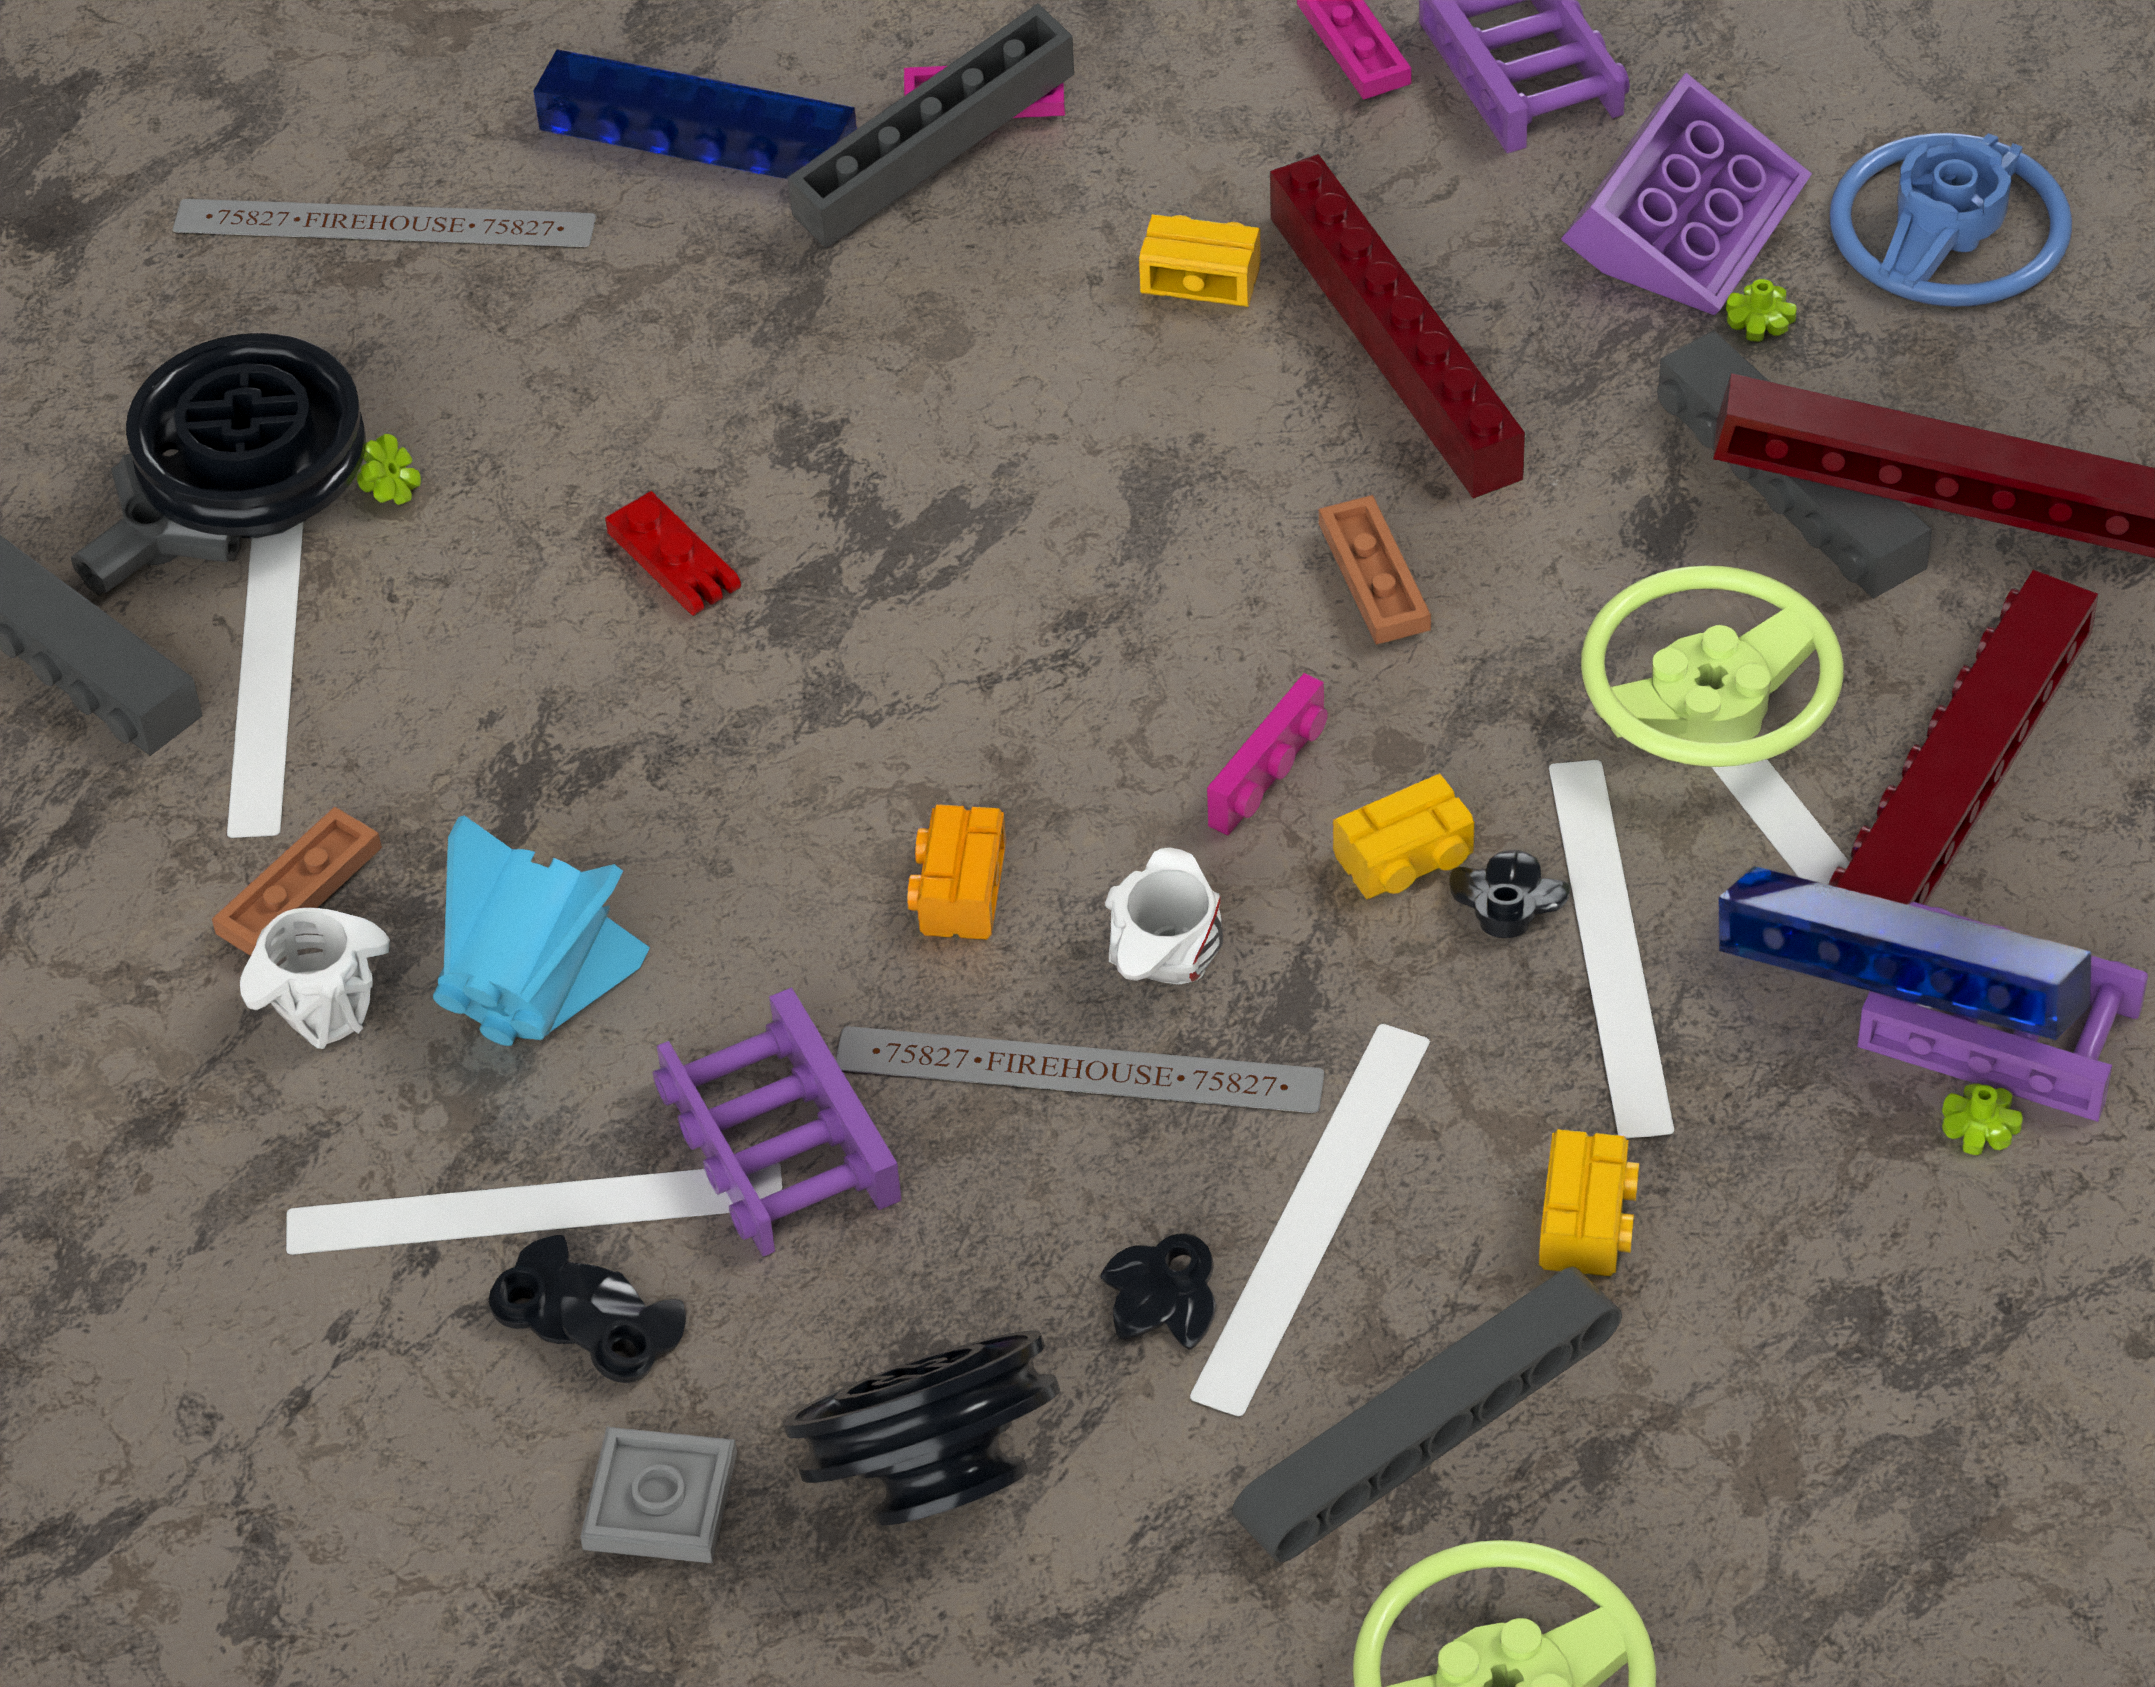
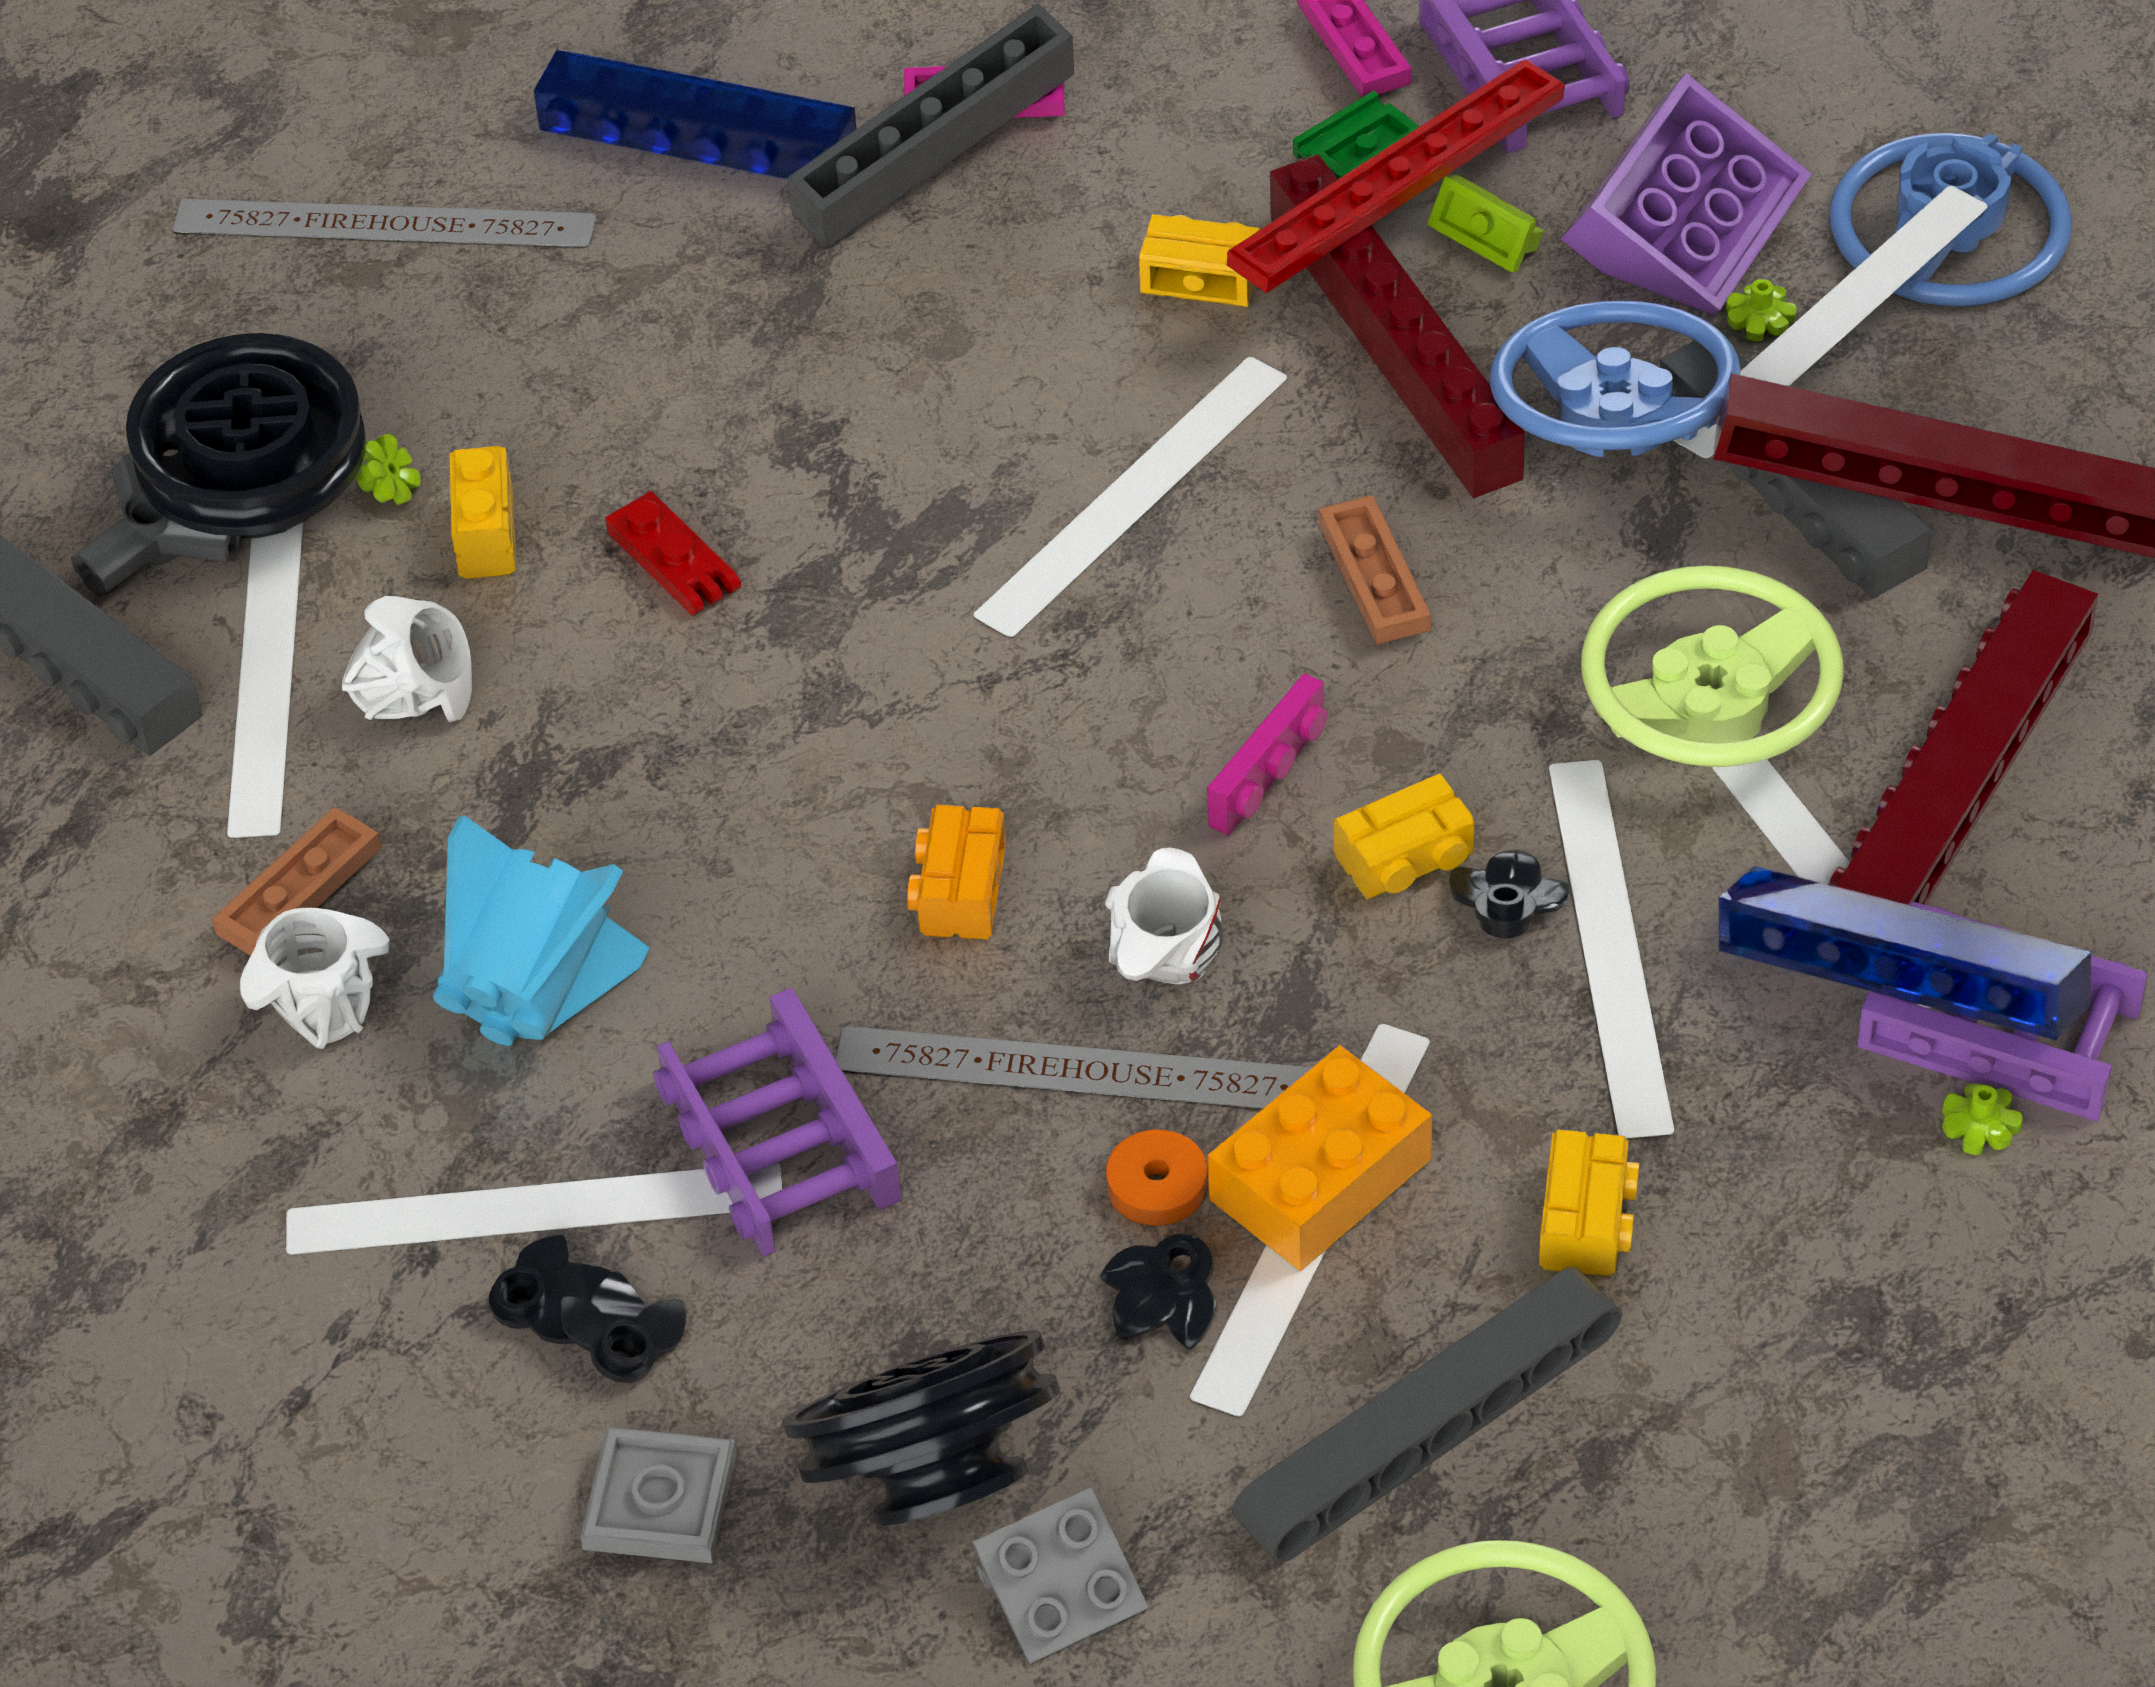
(388, 672): none -> white piece
(482, 512): none -> yellow brick
(1059, 1575): none -> light grey hinge
(1129, 497): none -> white sticker
(1161, 1200): none -> orange piece
(1320, 1157): none -> light orange brick
(1354, 134): none -> green plate
(1394, 176): none -> red tile
(1484, 223): none -> lime plate
(1609, 397): none -> medium blue piece
(1856, 296): none -> white sticker

